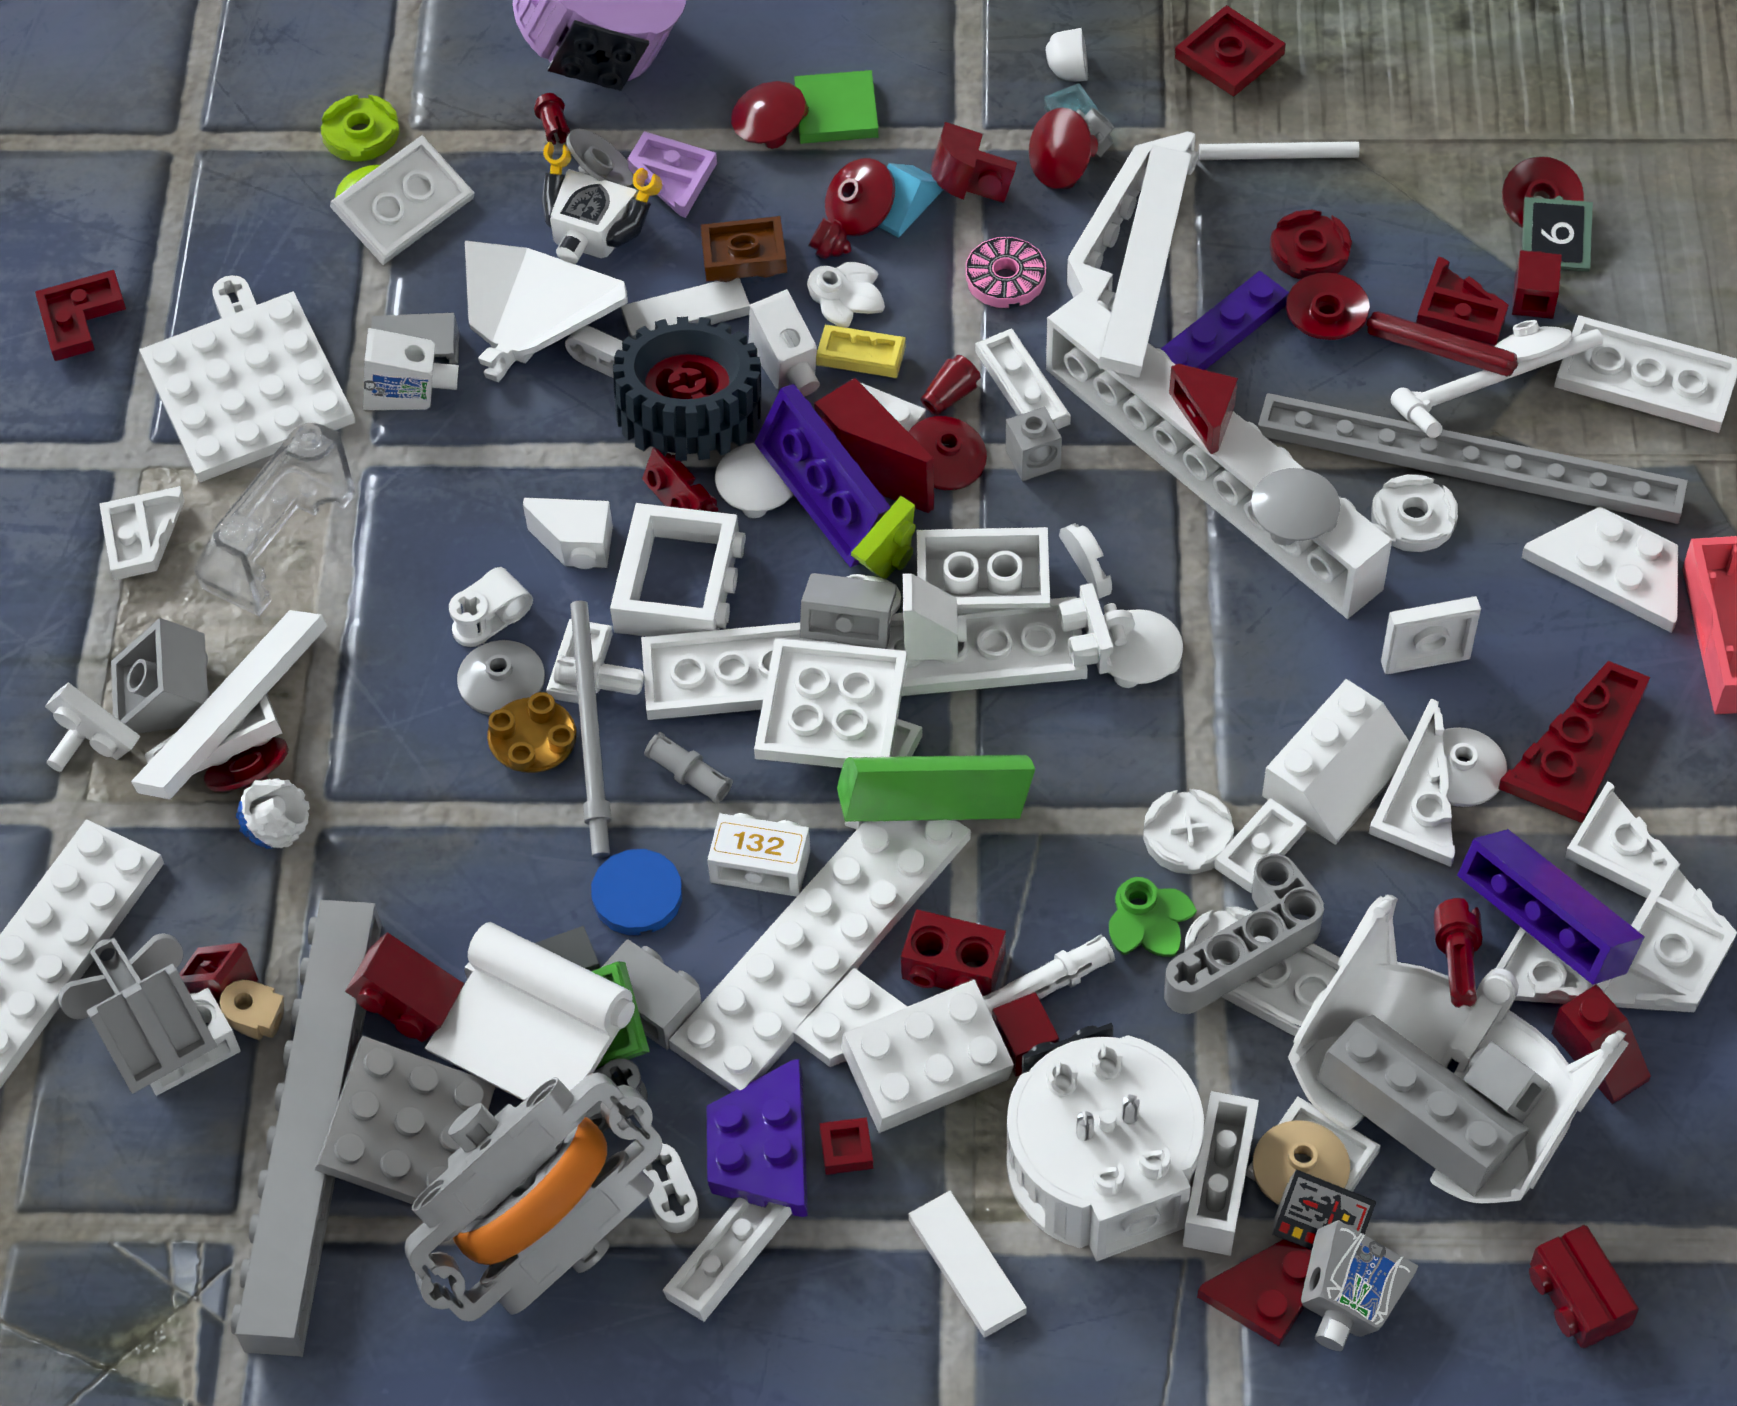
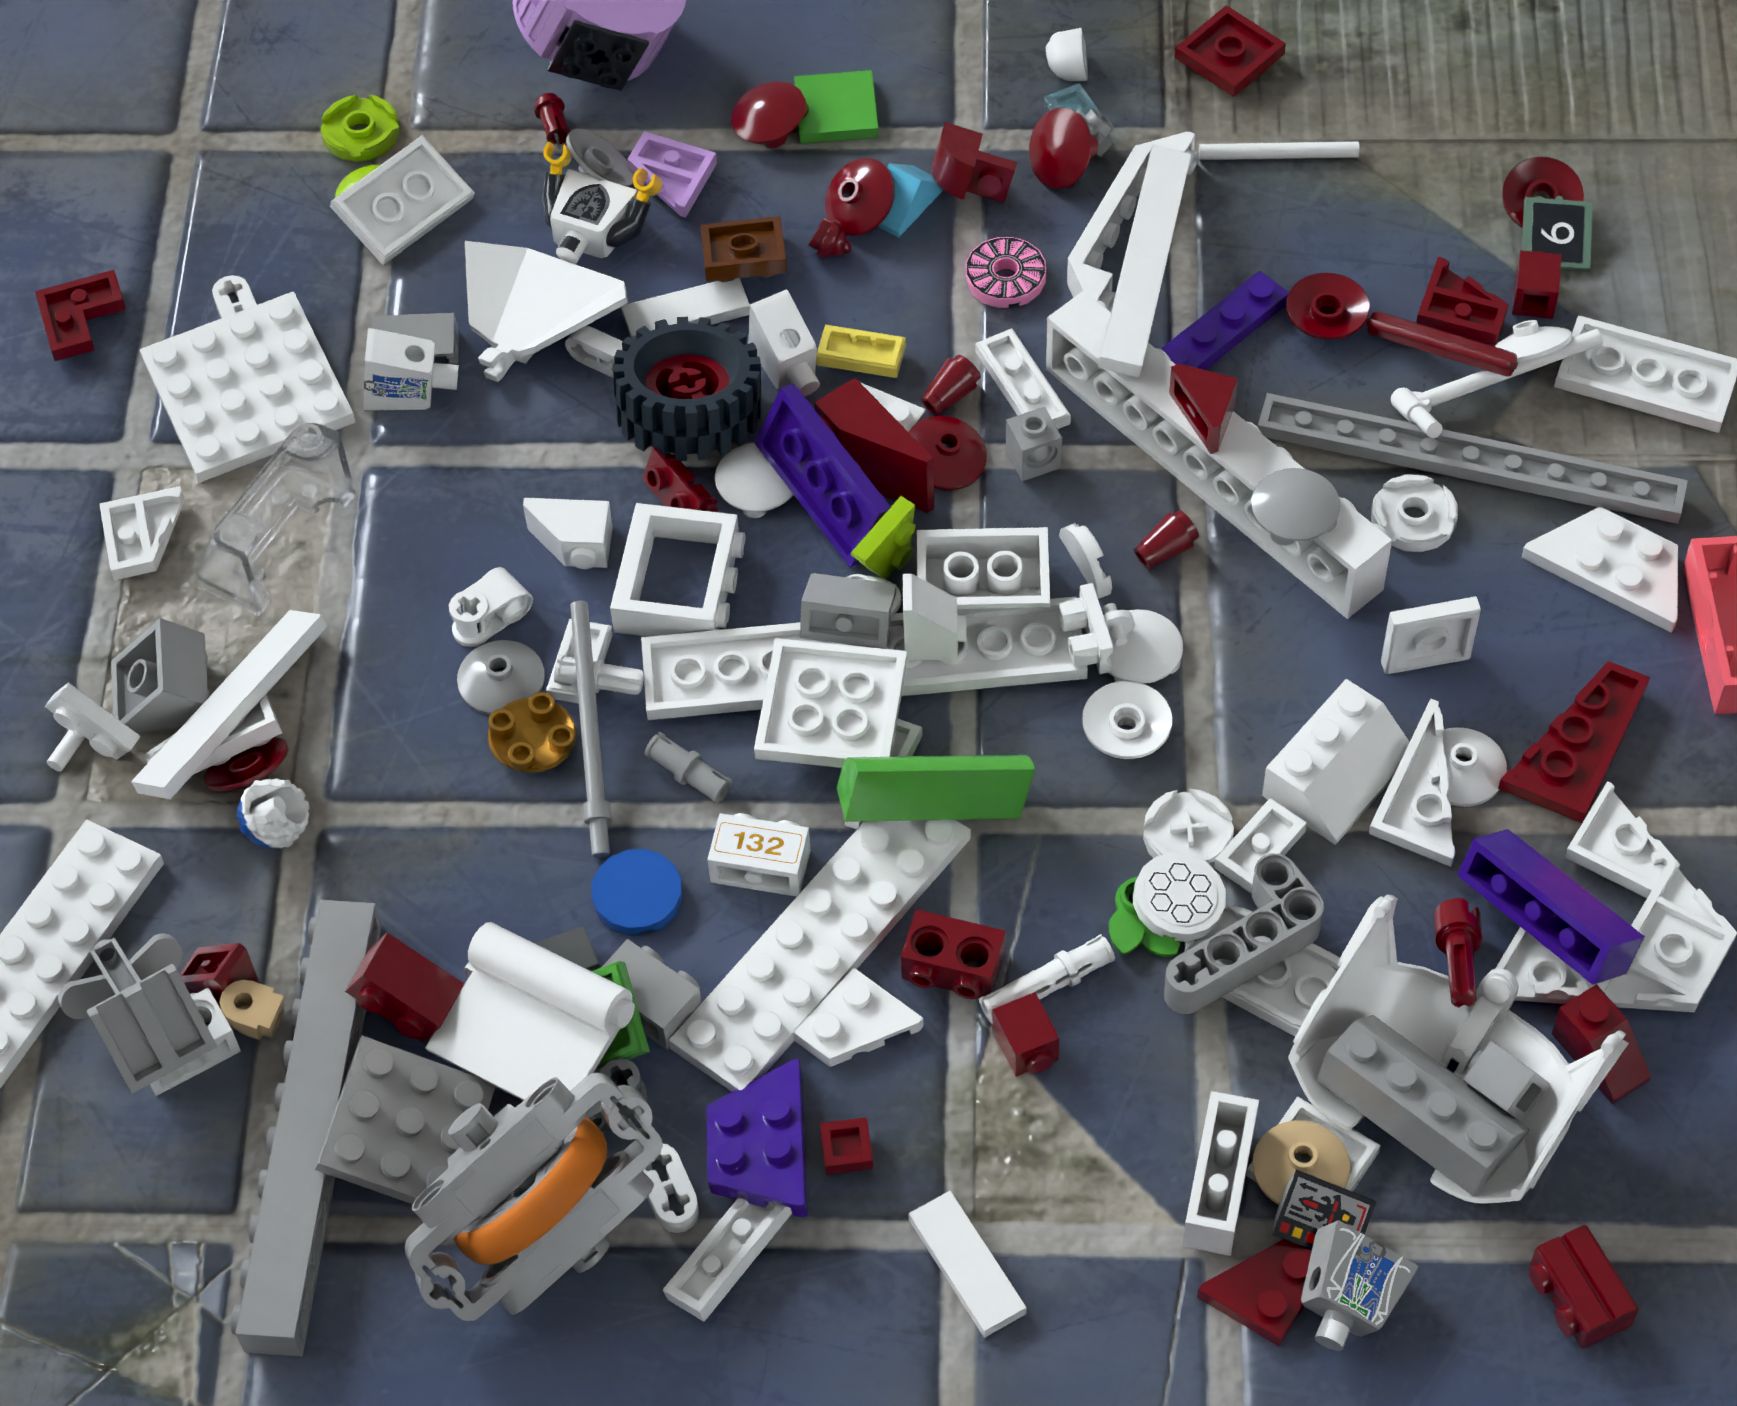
(849, 291): white plate -> none
(926, 1056): white brick -> none
(1103, 1140): white piece -> none
(1130, 705): none -> white dish
(1167, 539): none -> dark red cone
(1179, 896): none -> white tile
(1310, 244): dark red tile -> none

